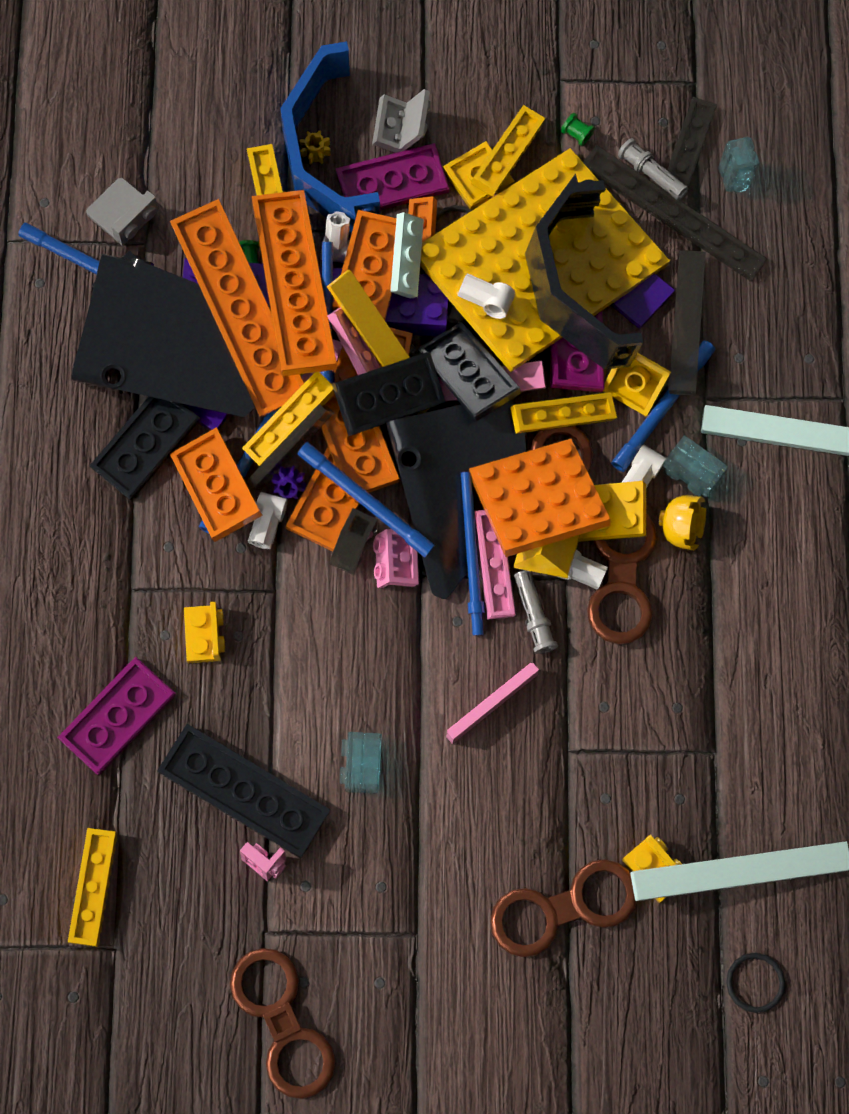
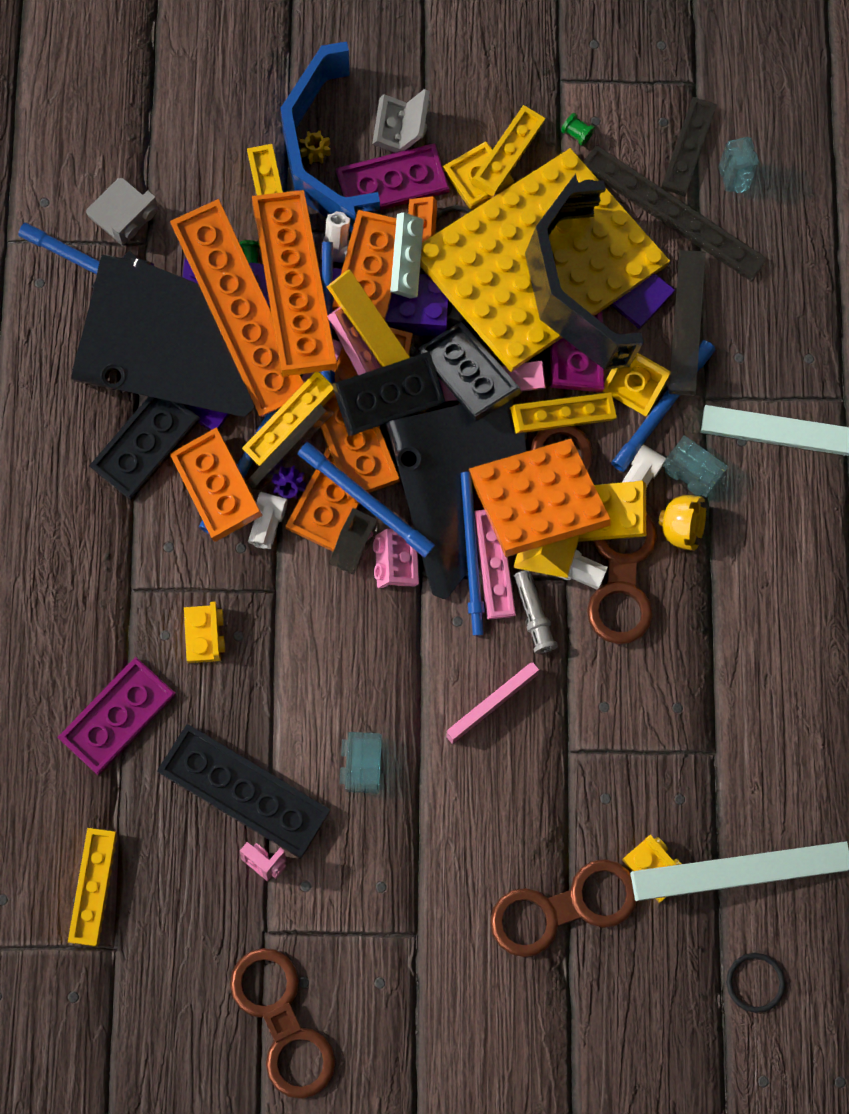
(493, 298): white piece -> none
(645, 163): light grey pin -> none

